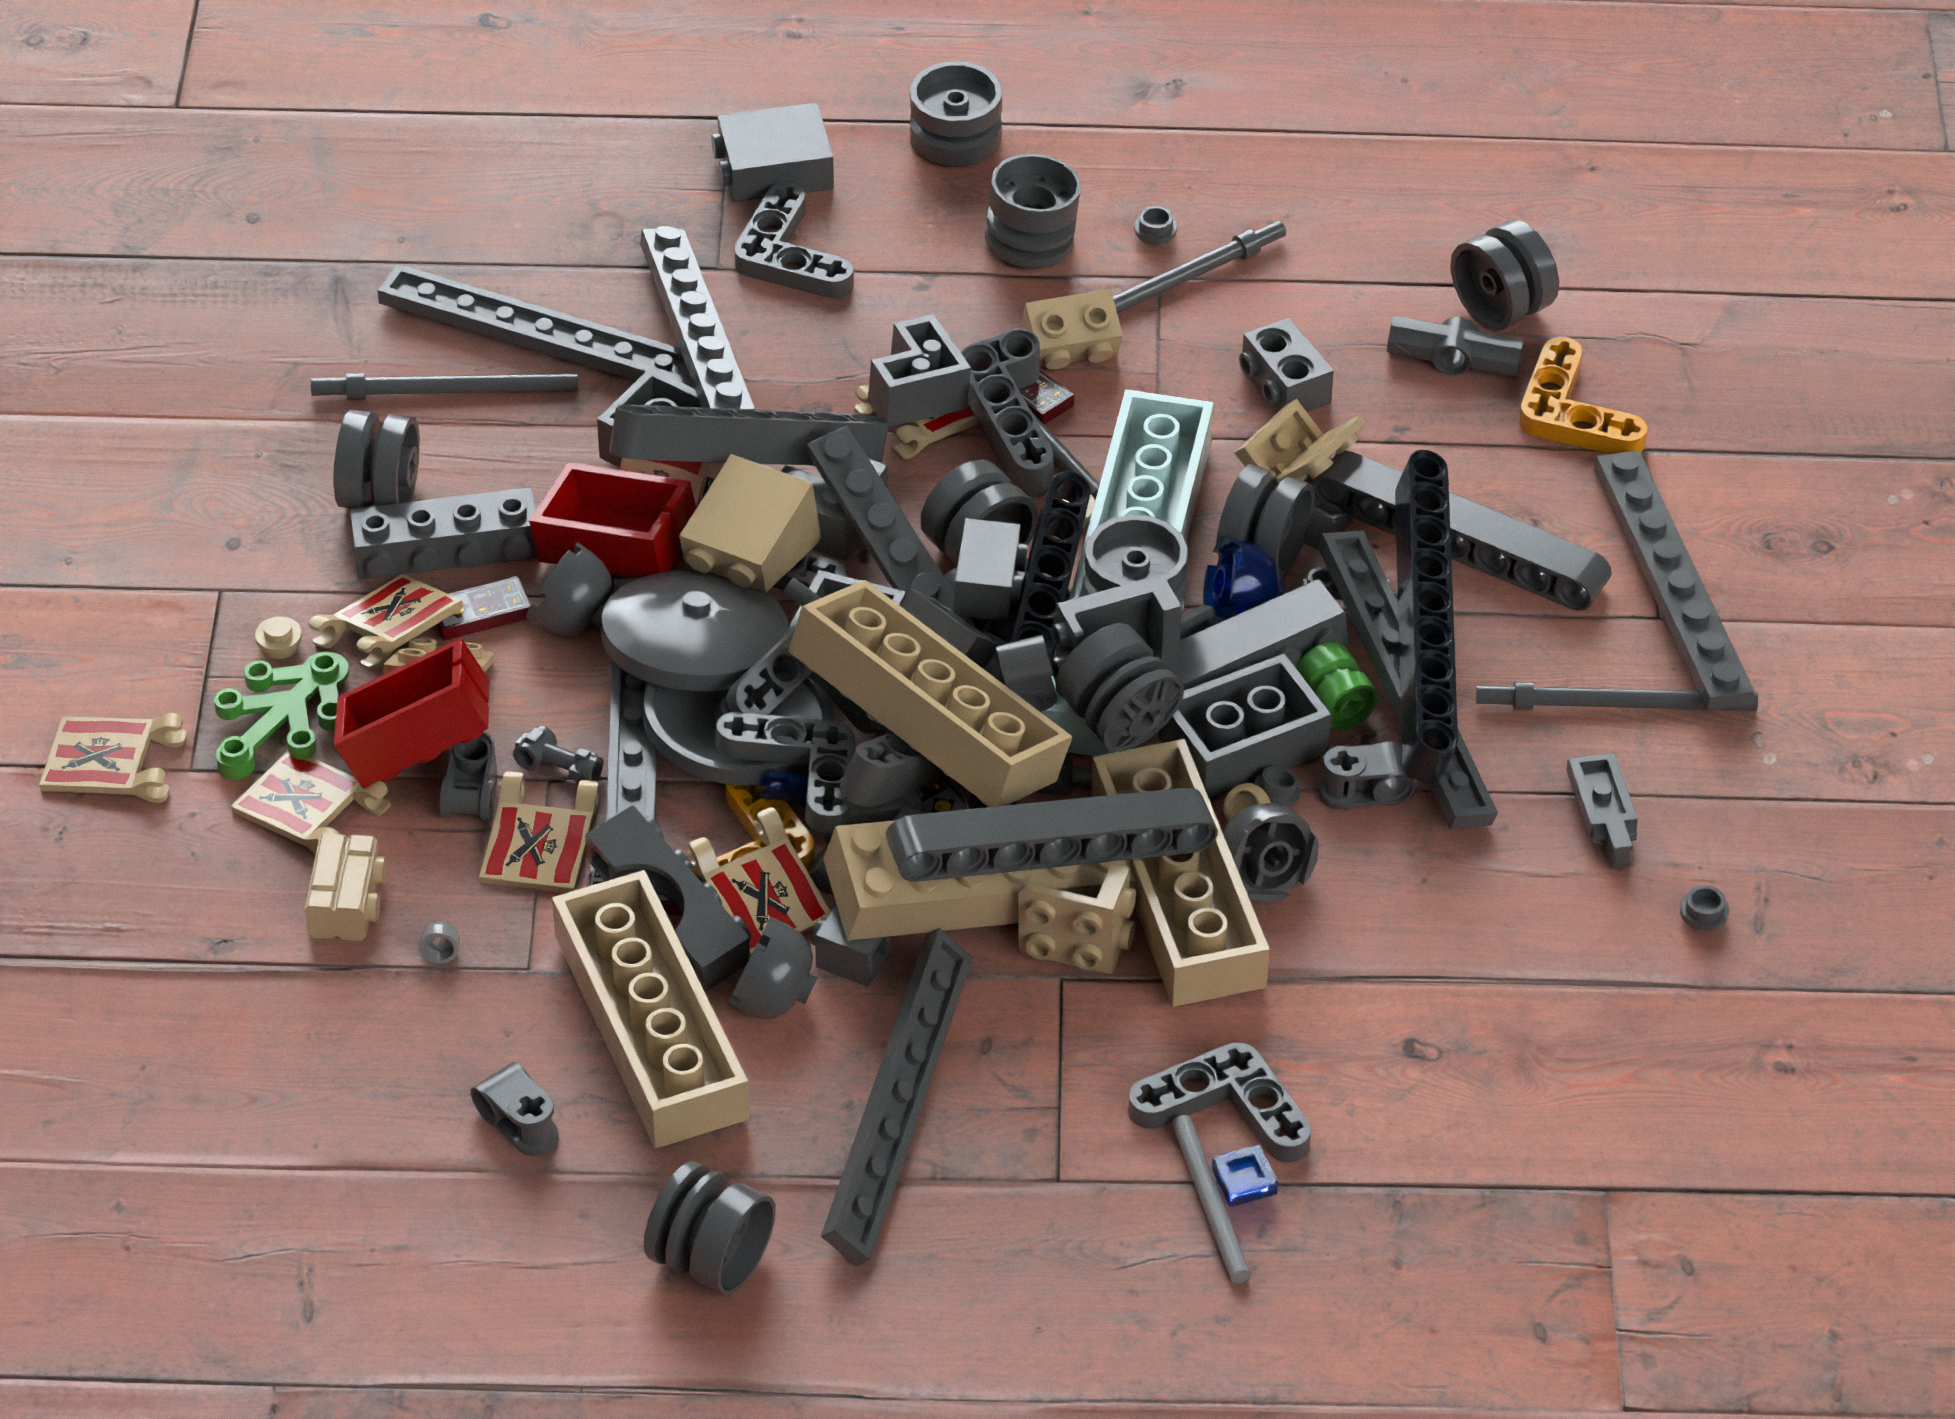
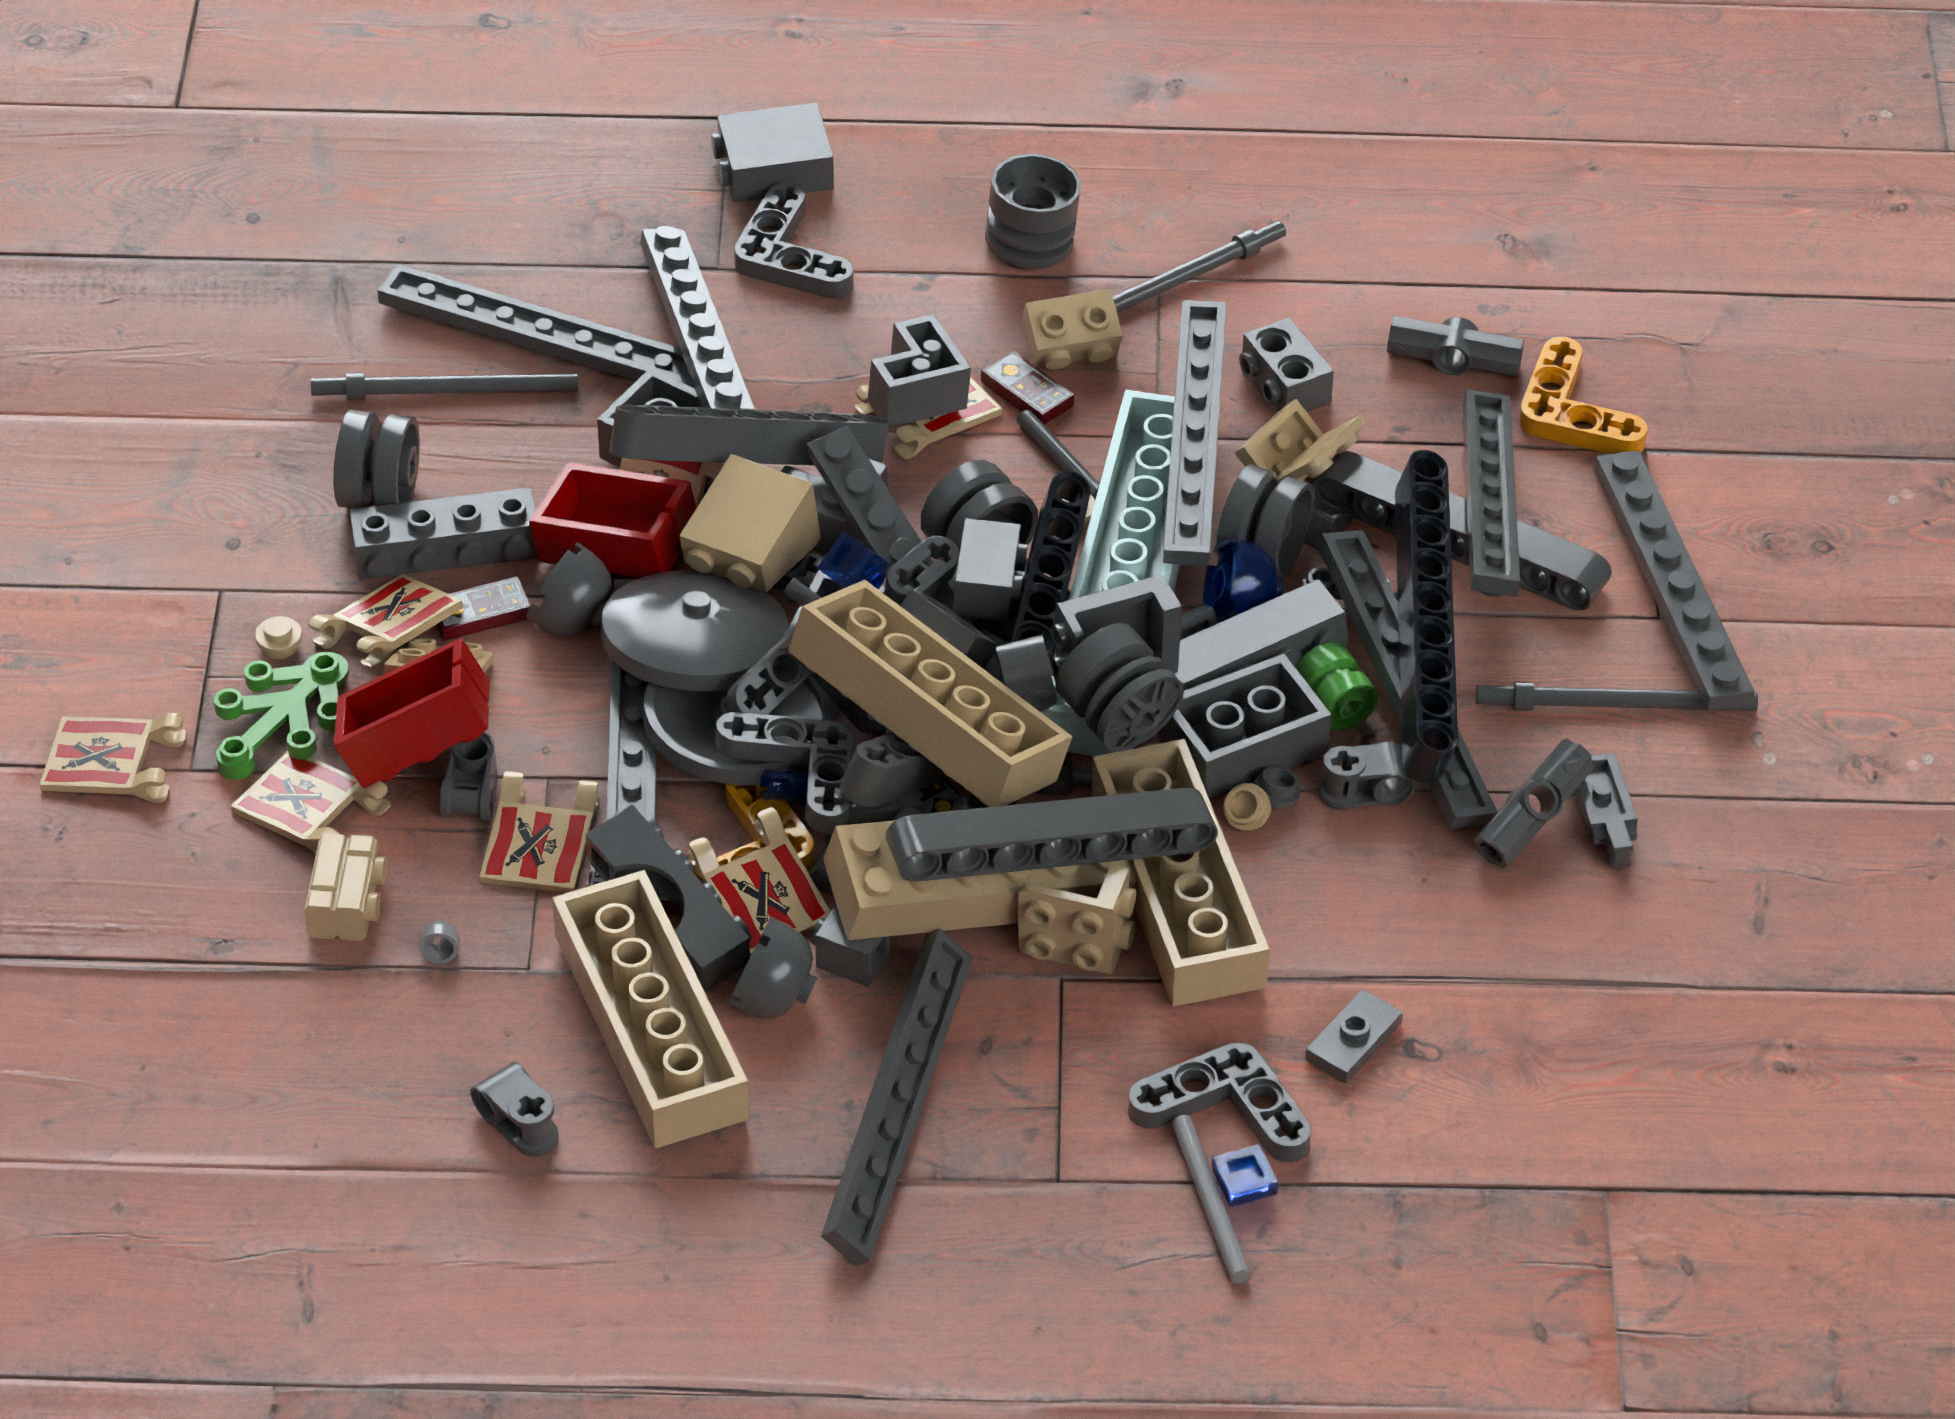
(541, 746): dark grey bar -> none
(709, 1227): dark grey wheel -> none
(853, 562): none -> clear blue bracket
(916, 565): none -> dark grey beam
(955, 113): dark grey wheel -> none
(997, 373): dark grey beam -> none
(1134, 550): dark grey wheel -> none
(1155, 225): dark grey plate -> none
(1195, 433): none -> plate
(1271, 850): dark grey cylinder -> none
(1354, 1036): none -> plate
(1490, 494): none -> dark grey plate
(1504, 274): dark grey wheel -> none
(1517, 821): none -> dark grey piece
(1704, 908): dark grey plate -> none

